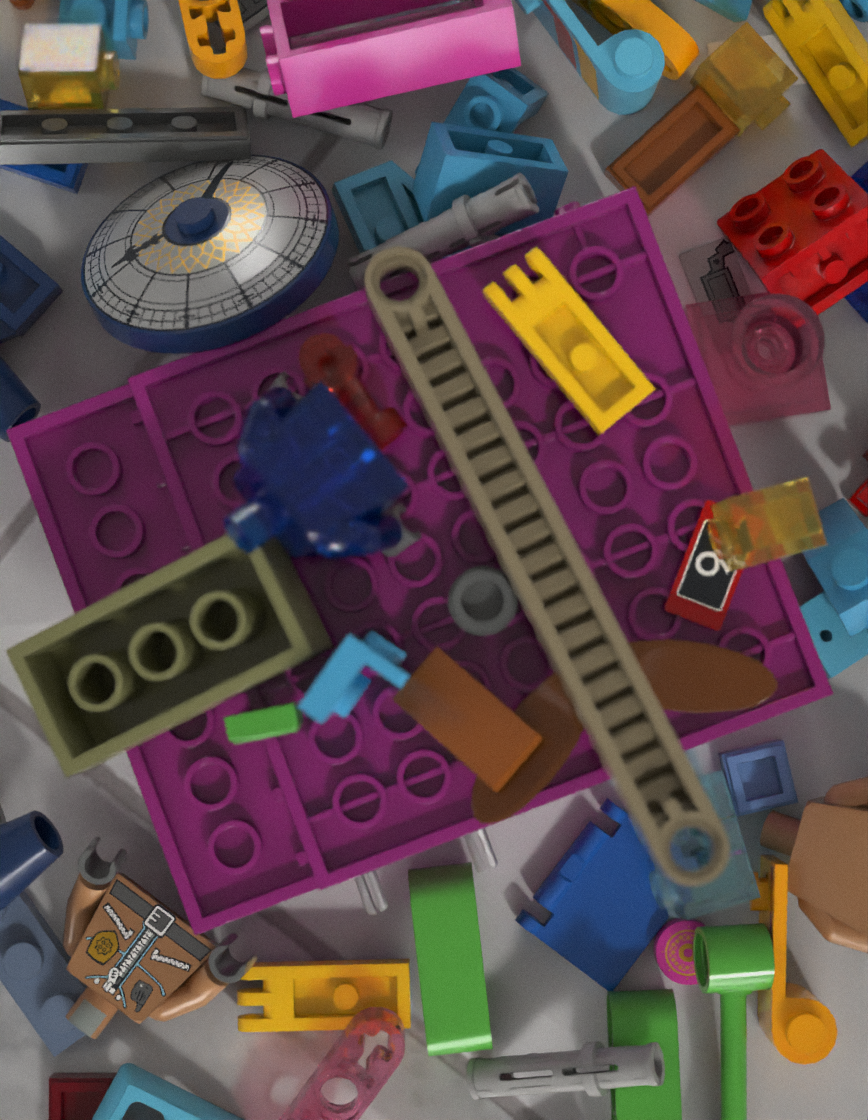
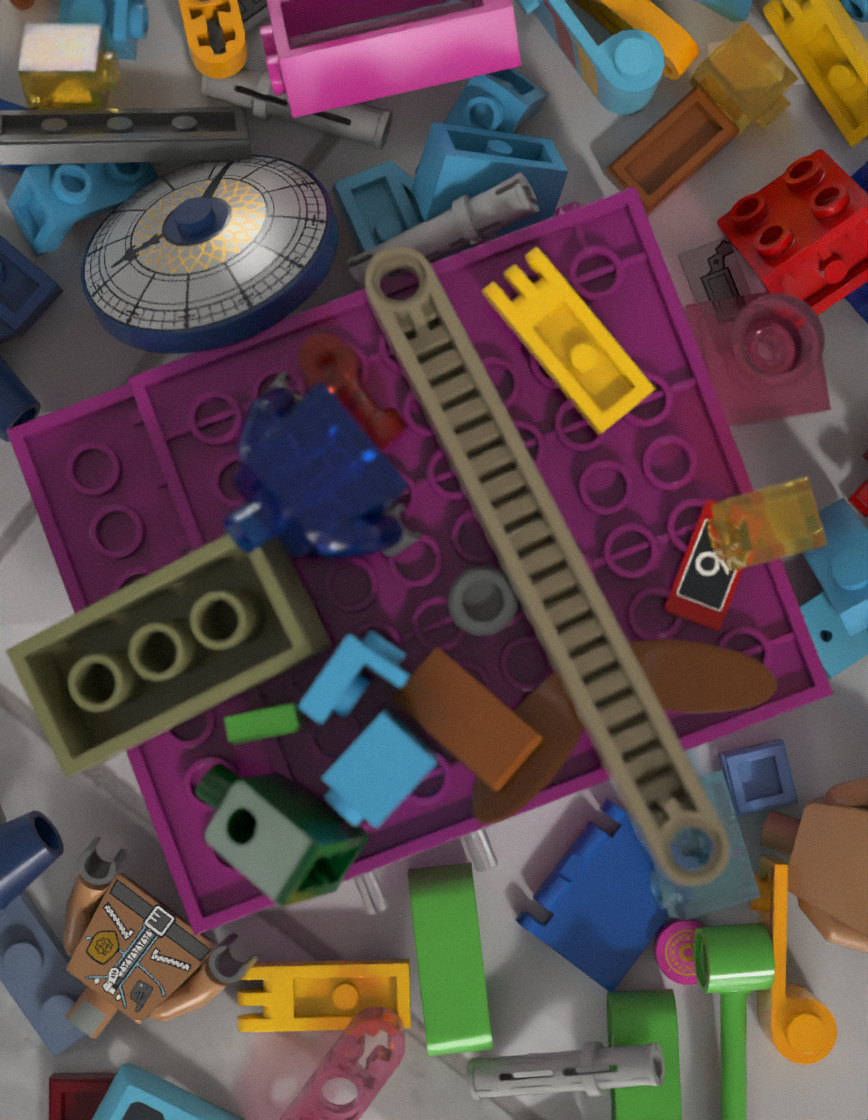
(58, 195): none -> dark azure bracket
(279, 834): none -> dark green torso
(378, 770): none -> dark azure brick

